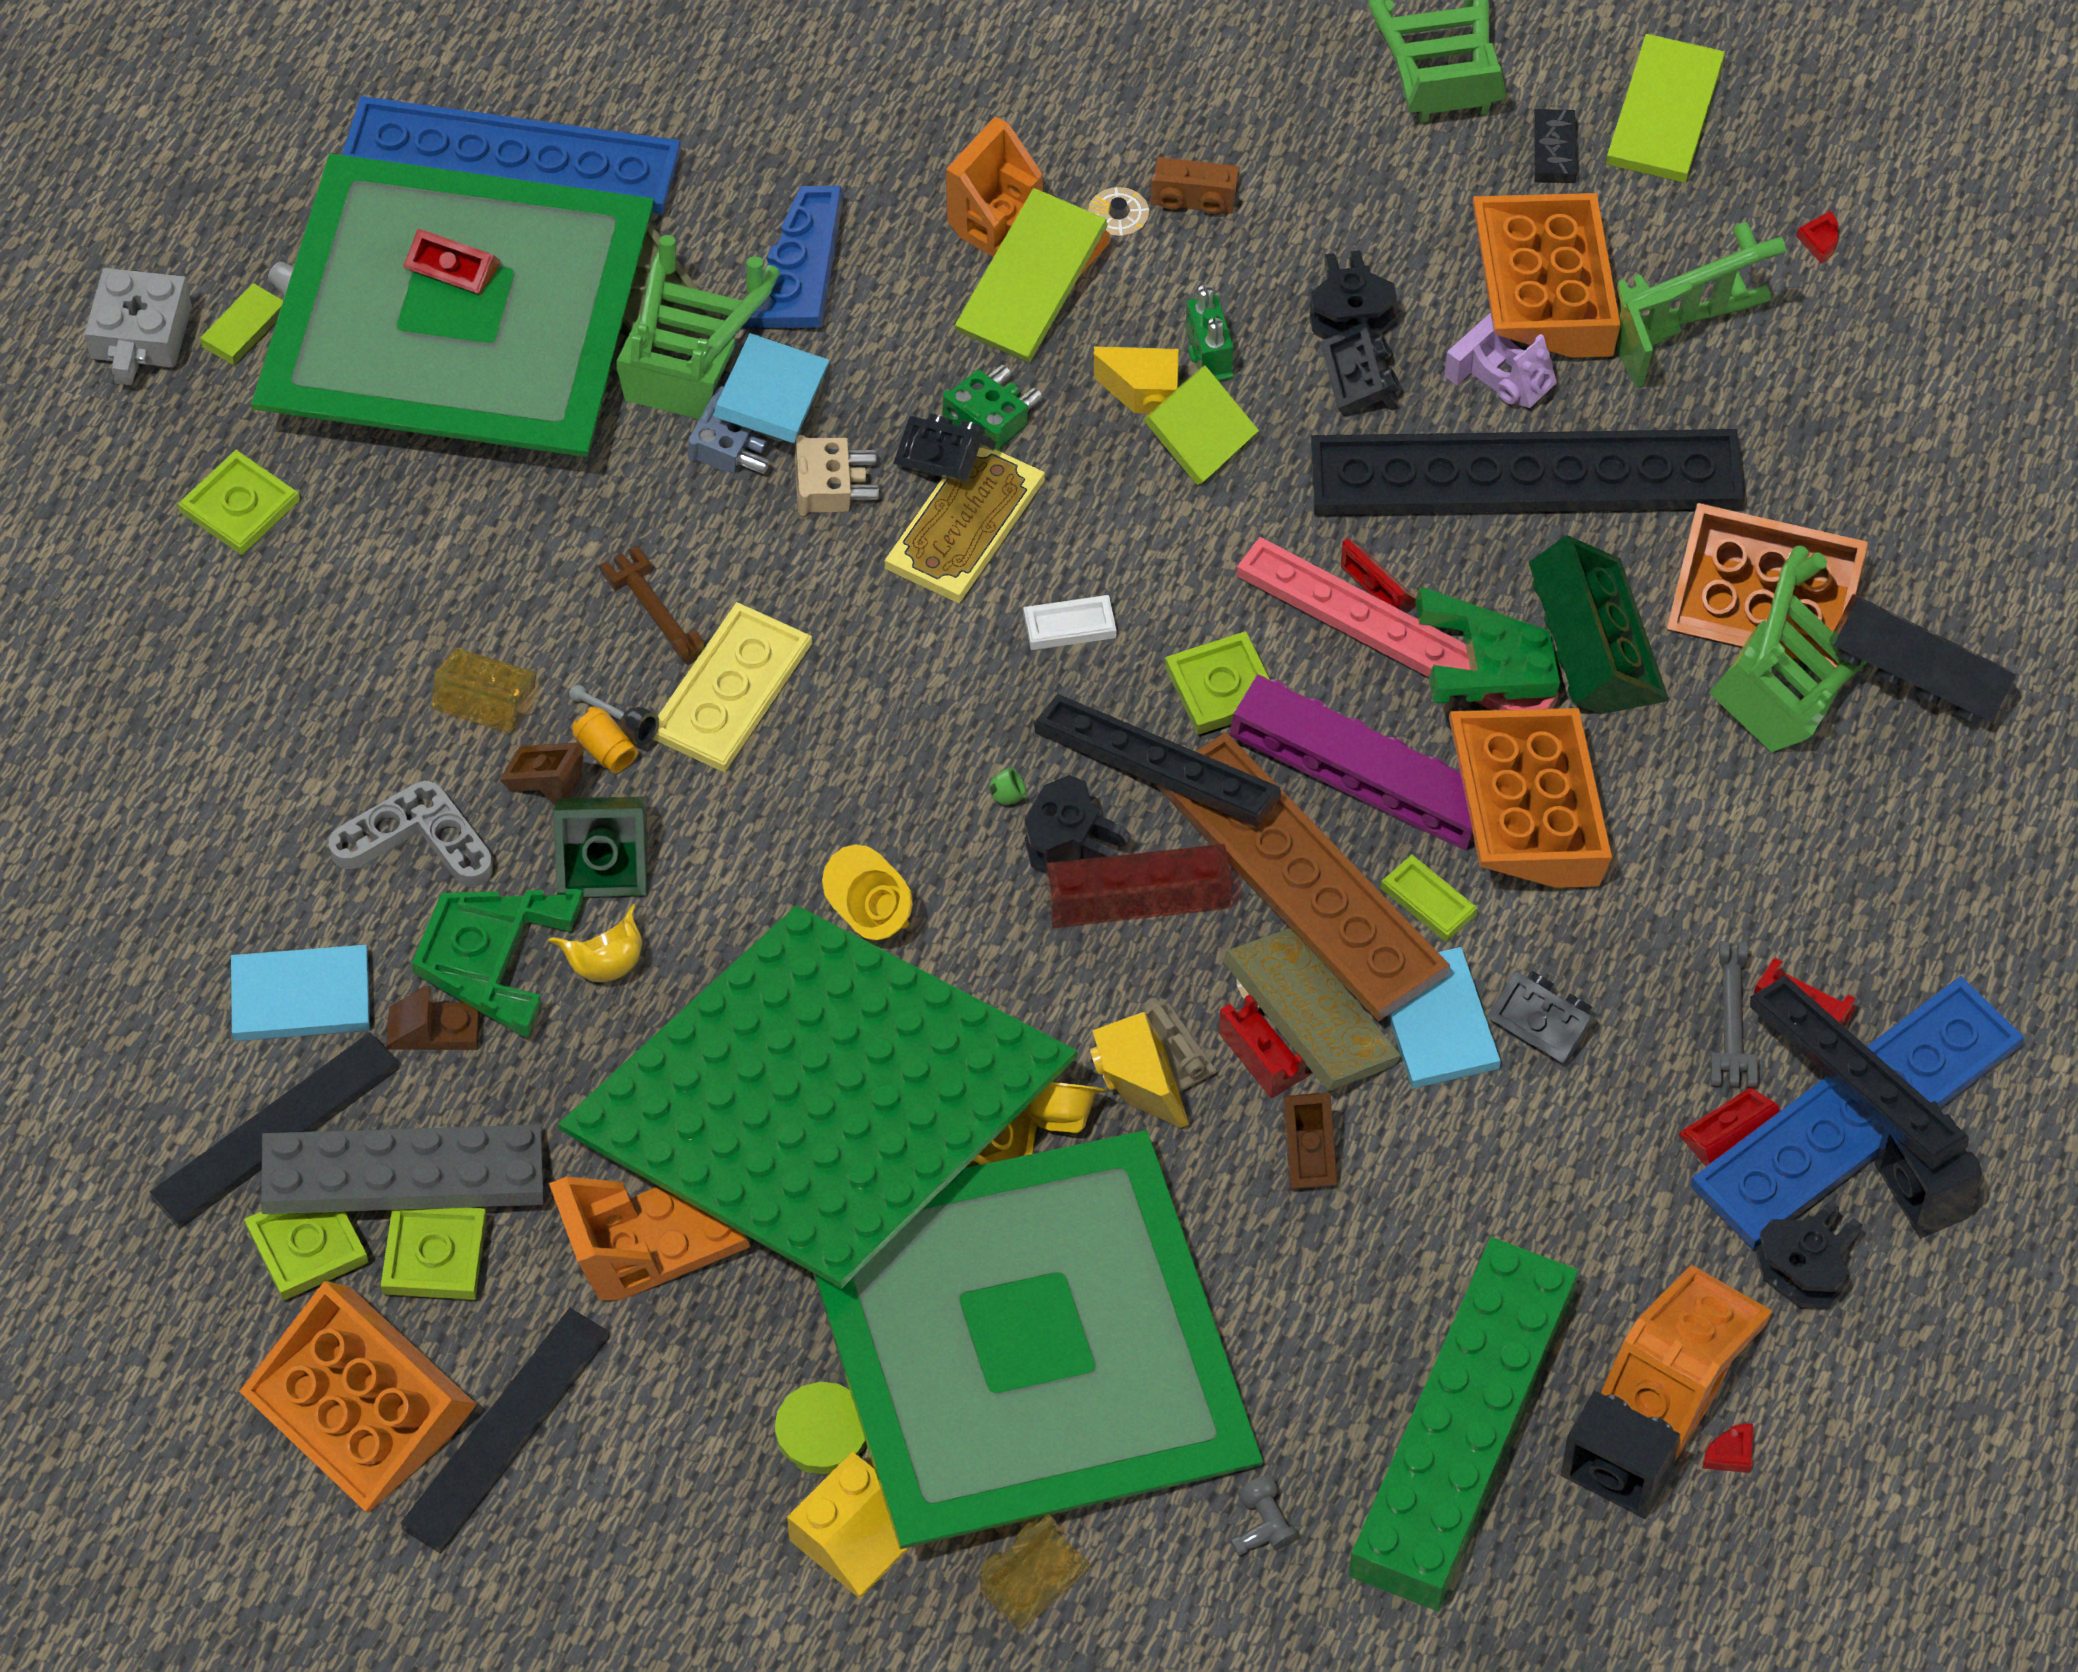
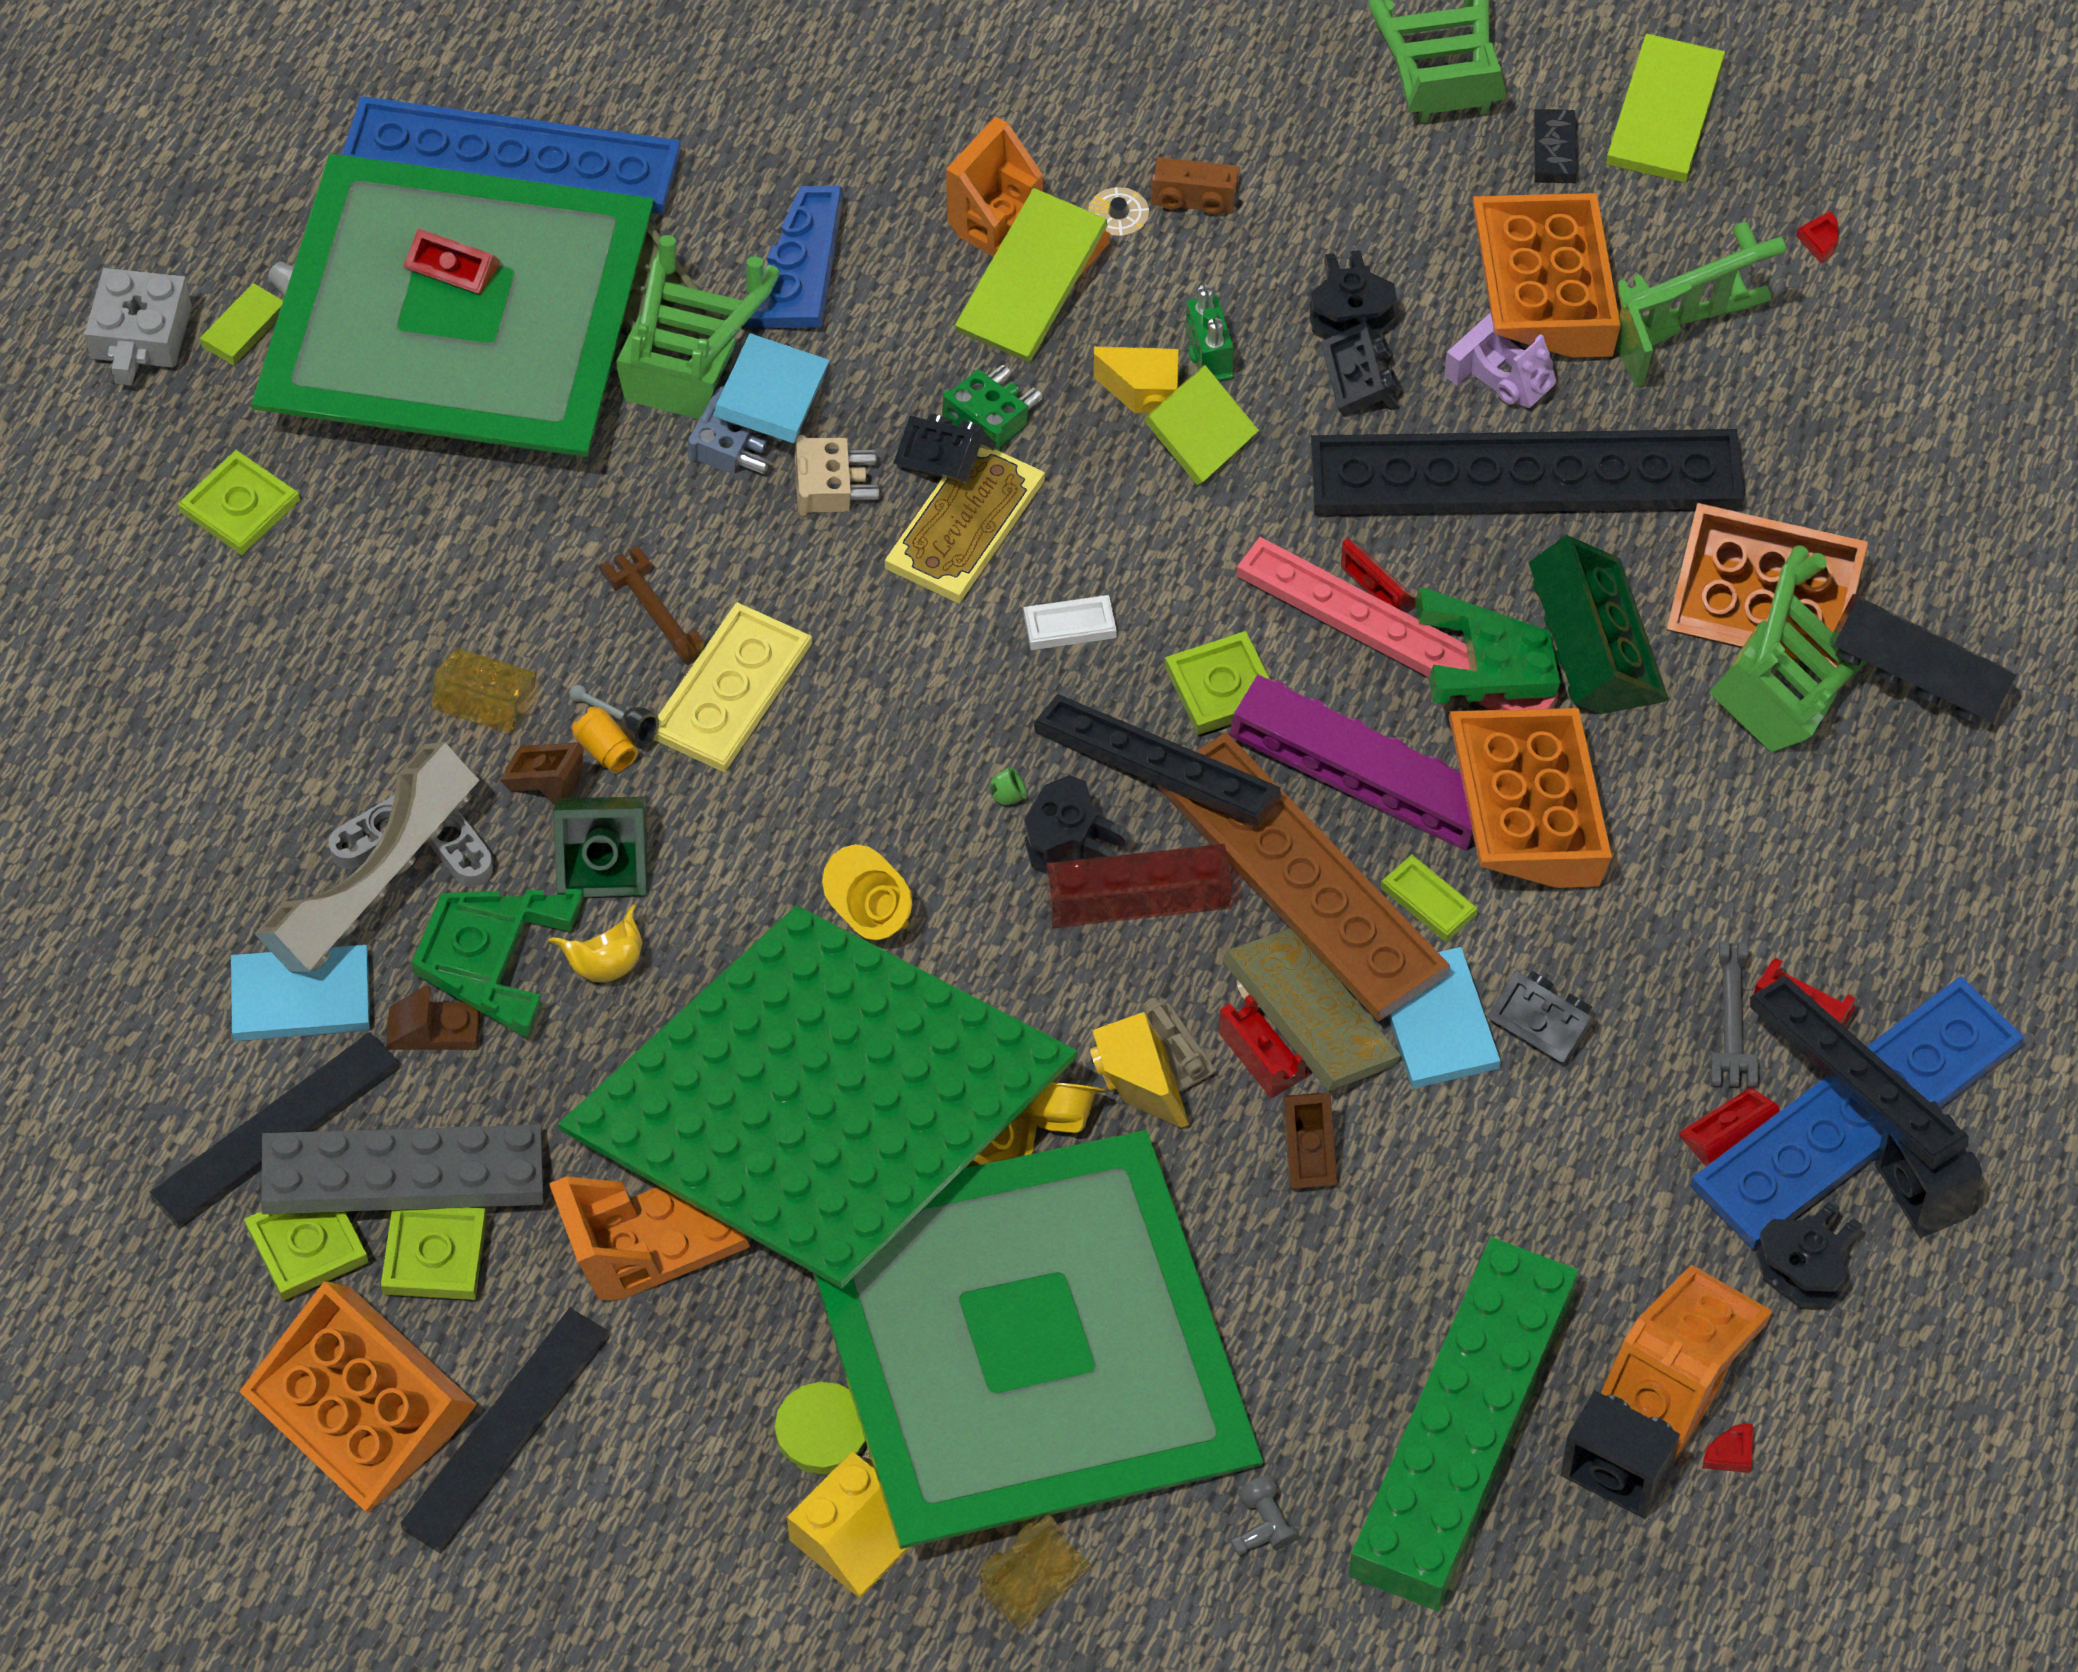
(425, 794): none -> arch

